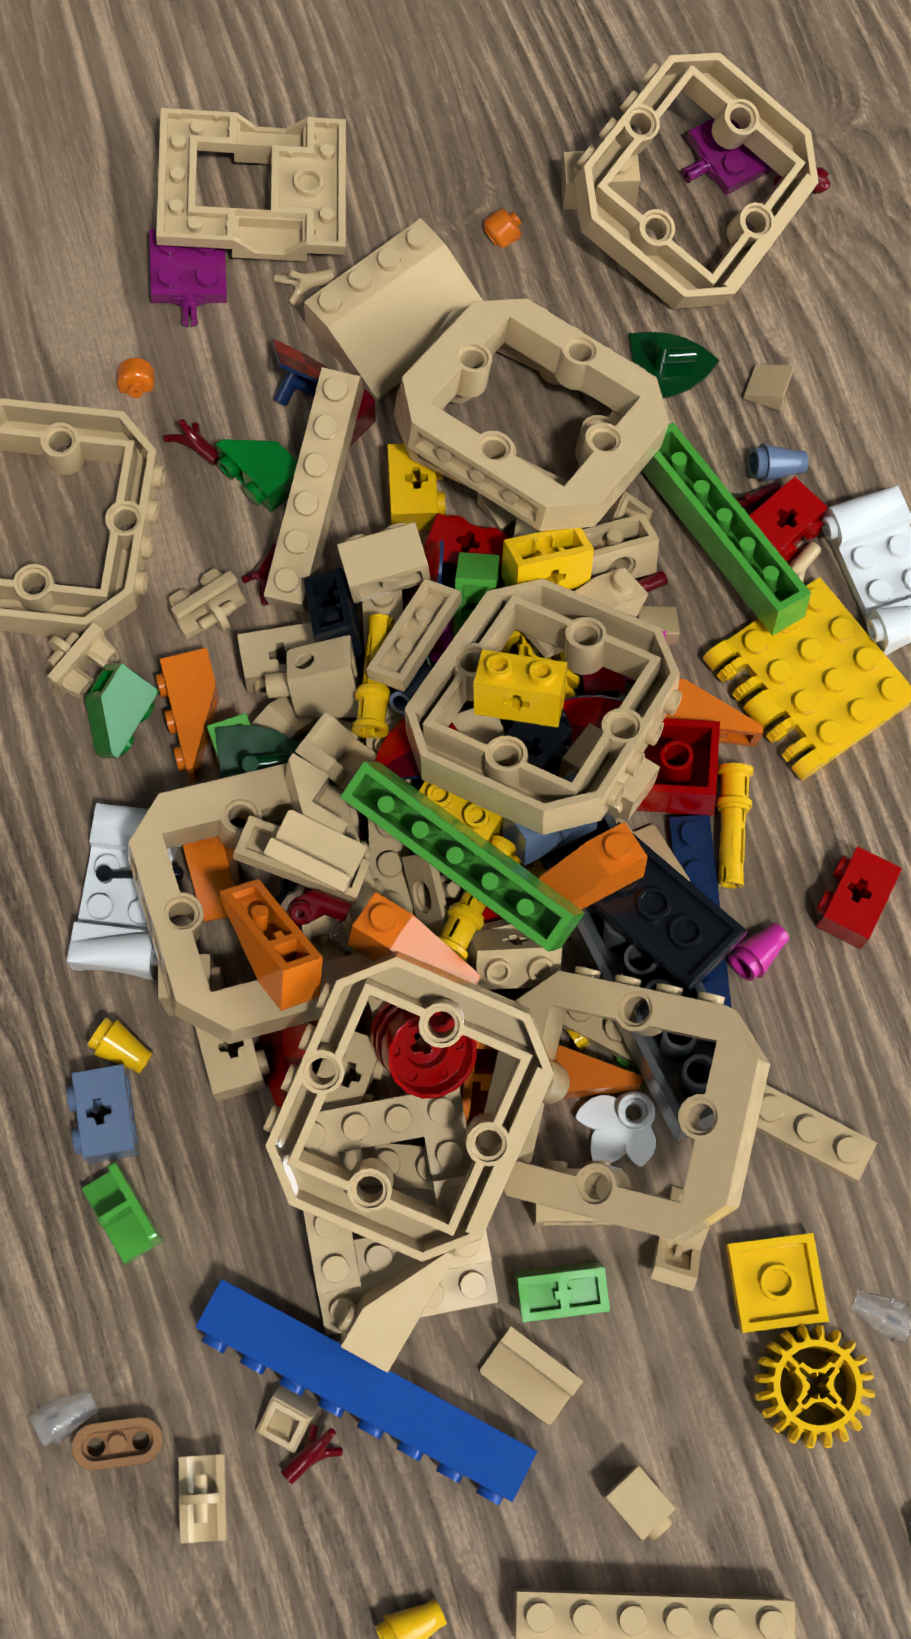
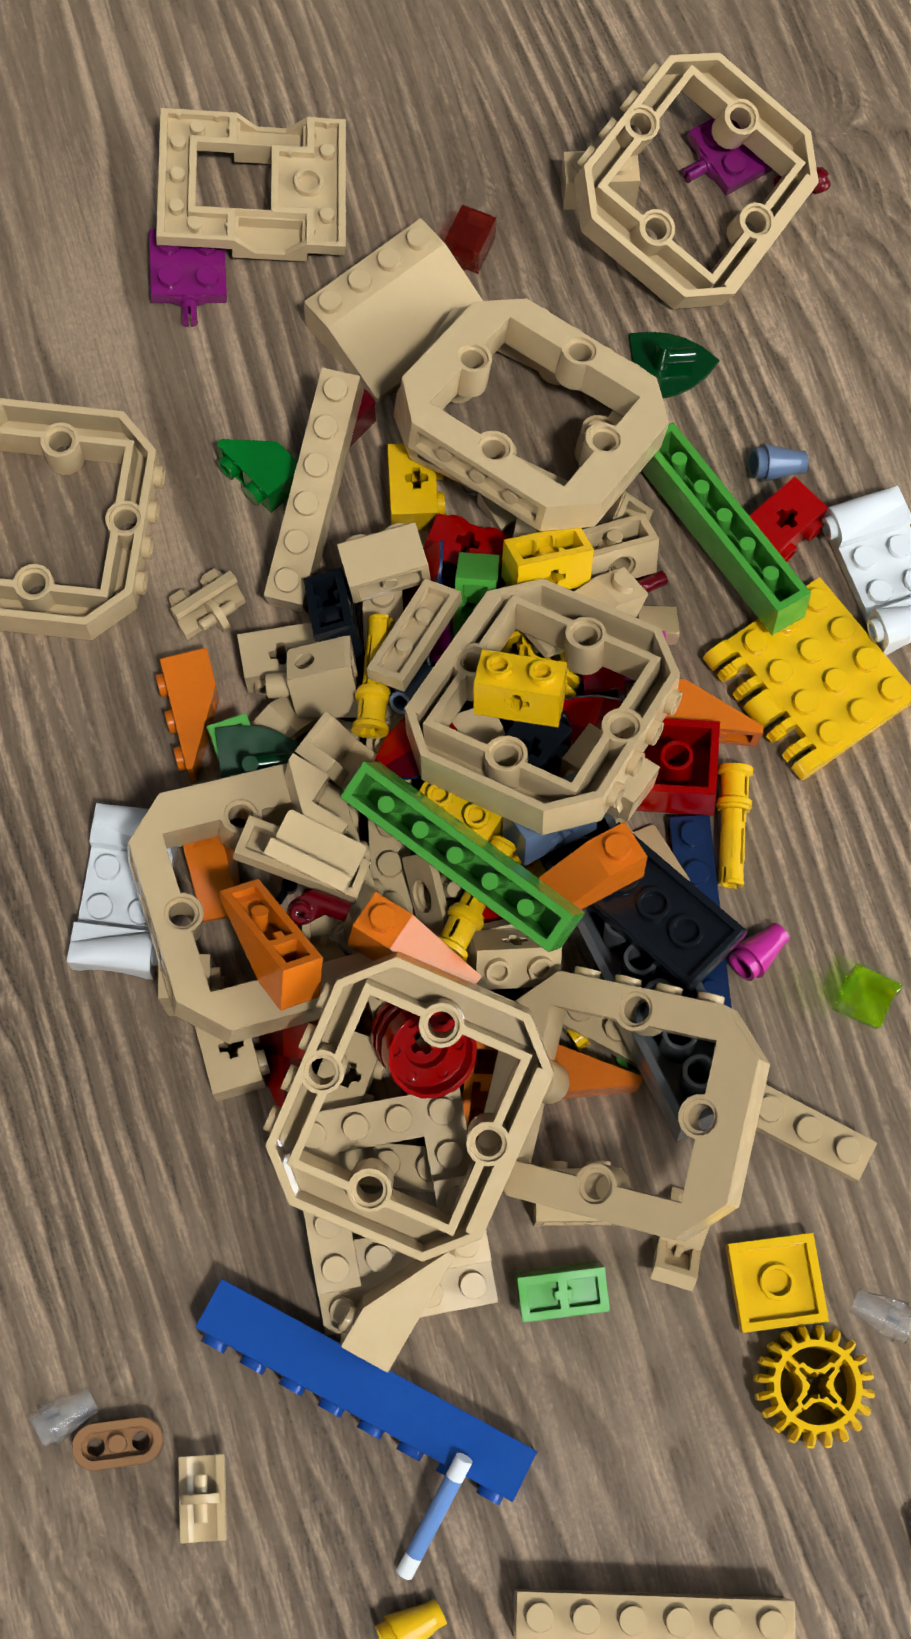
(75, 656): tan hips -> none
(105, 874): black hinge -> none
(116, 707): slope -> none
(118, 1045): yellow cone -> none
(118, 1134): sand blue brick -> none
(122, 1214): bright green panel -> none
(135, 377): orange piece -> none
(193, 439): dark red bar -> none
(262, 572): dark red bar -> none
(287, 1418): tan slope -> none
(301, 373): shield -> none
(304, 281): tan bar -> none
(312, 1452): dark red bar -> none
(434, 1516): none -> medium blue bar
(471, 238): none -> clear red brick
(502, 227): orange piece -> none
(530, 1376): tan panel -> none
(615, 1132): white plate -> none
(640, 1504): tan brick -> none
(754, 500): dark red bar -> none
(769, 385): tan slope -> none
(804, 559): tan bar -> none
(866, 996): none -> clear neon green panel
(873, 880): red brick -> none

